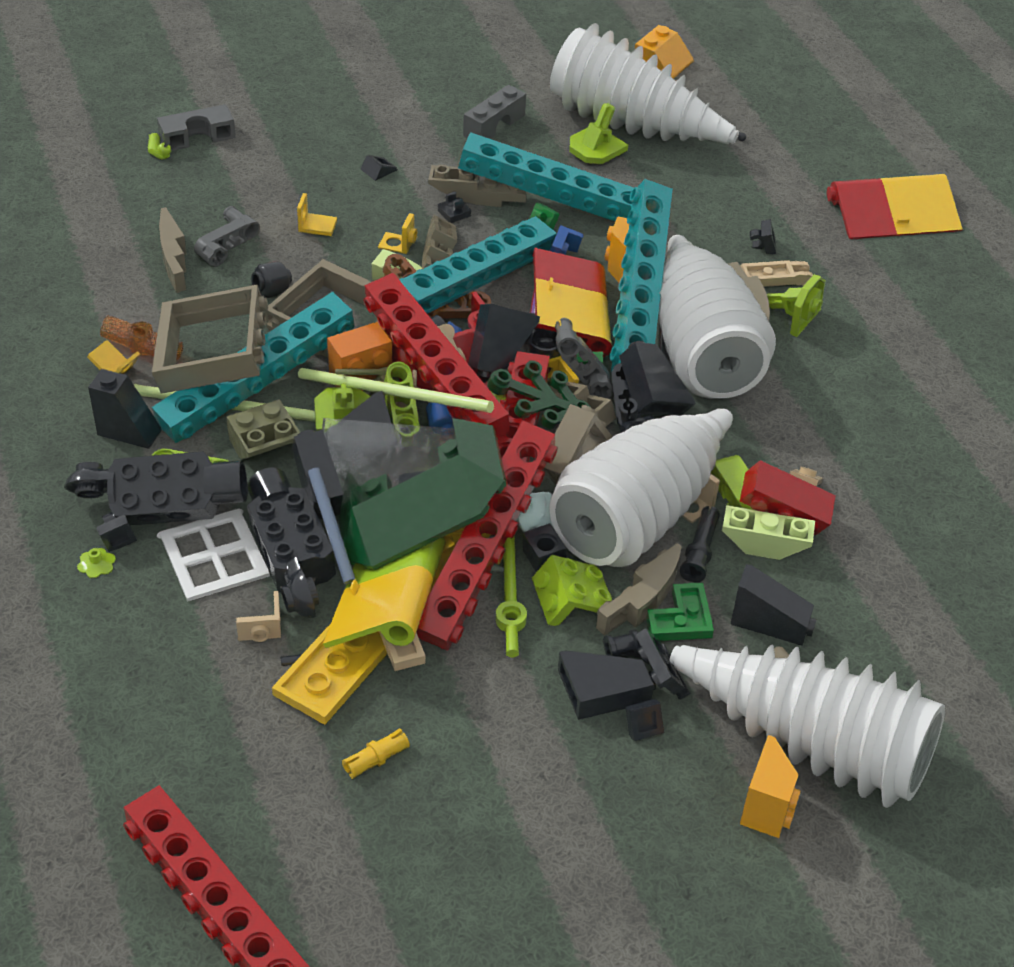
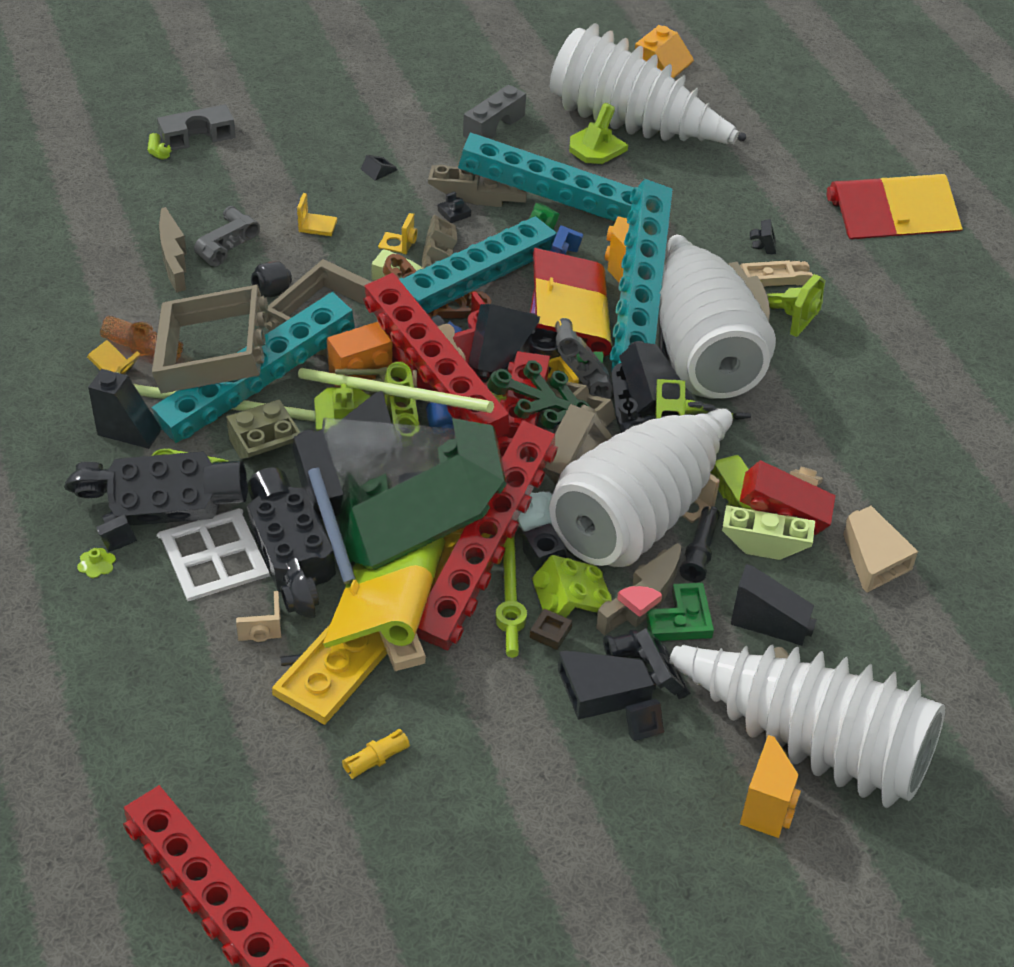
(550, 629): none -> dark brown tile
(639, 598): none -> coral tile
(685, 406): none -> lime piece
(877, 548): none -> tan slope

